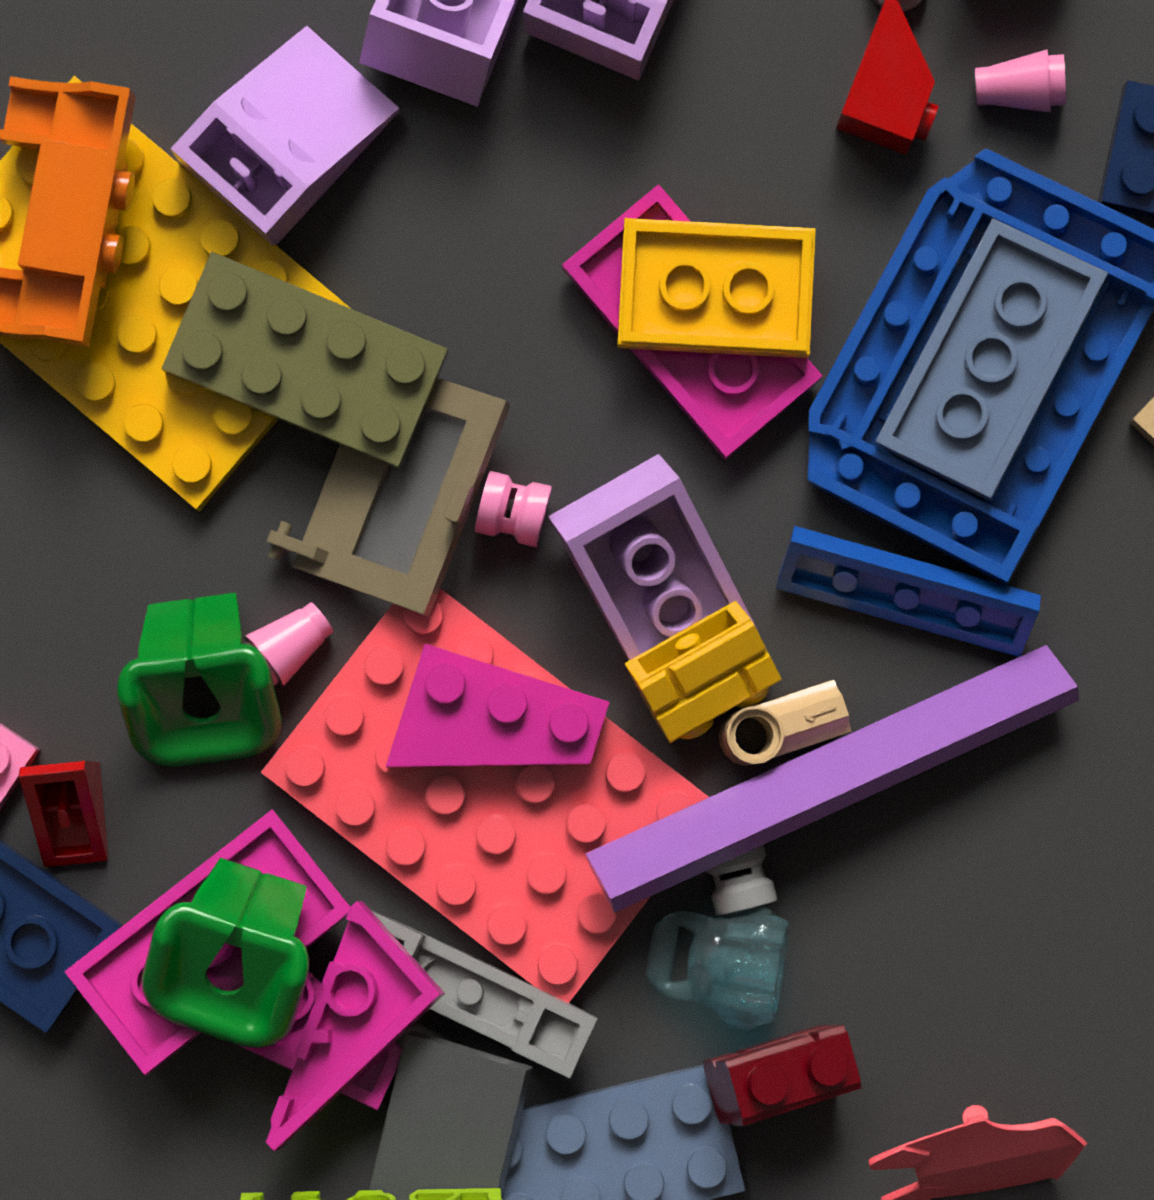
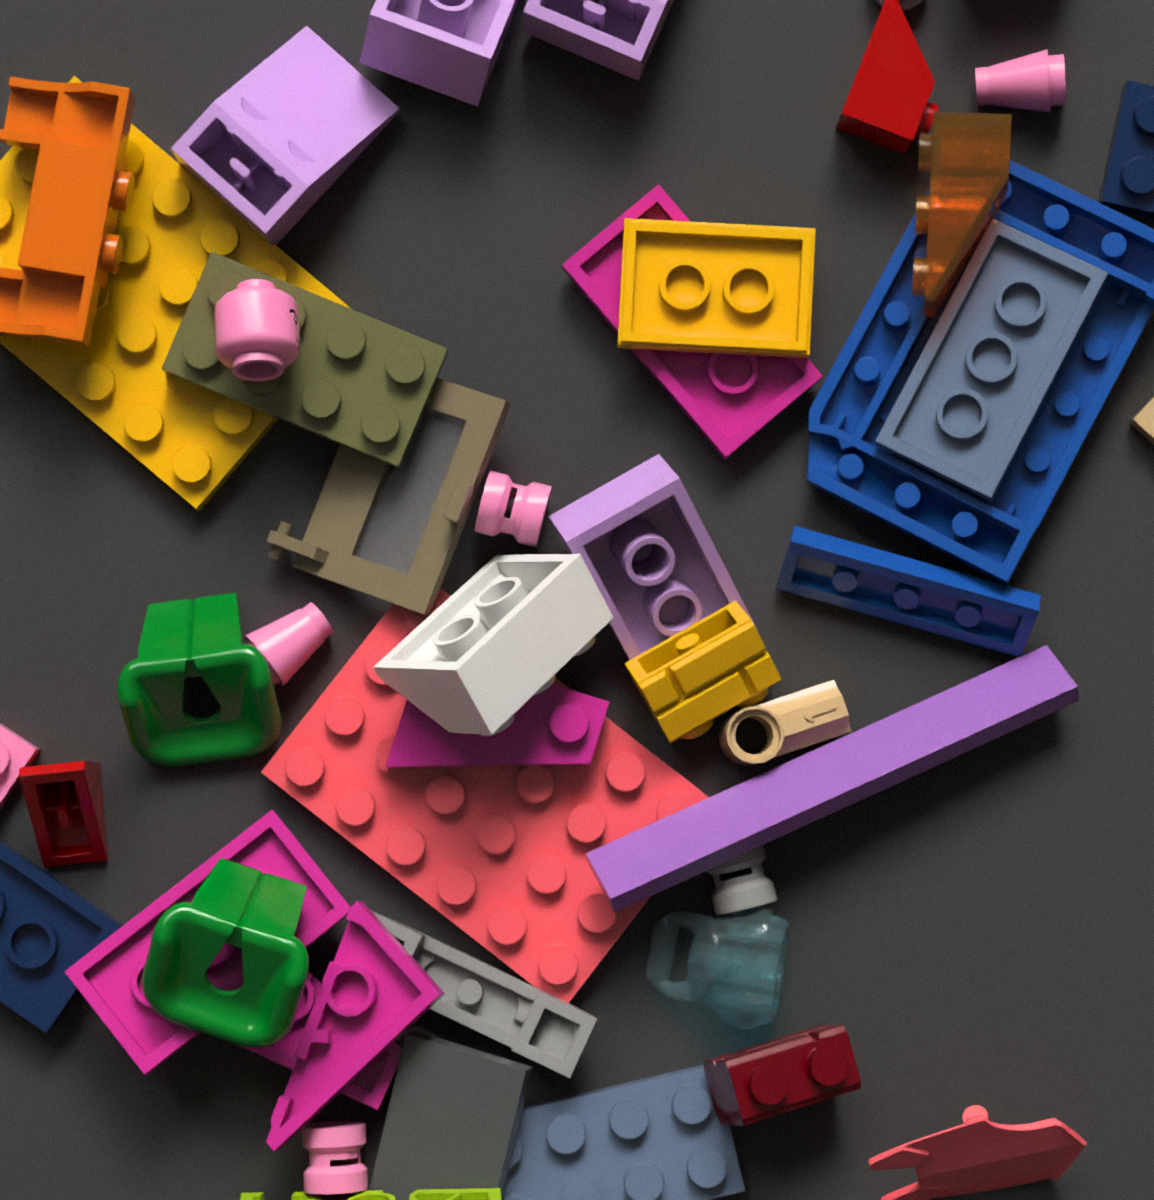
(257, 330): none -> bright pink head
(335, 1142): none -> bright pink wheel
(497, 641): none -> white slope
(967, 187): none -> clear orange slope

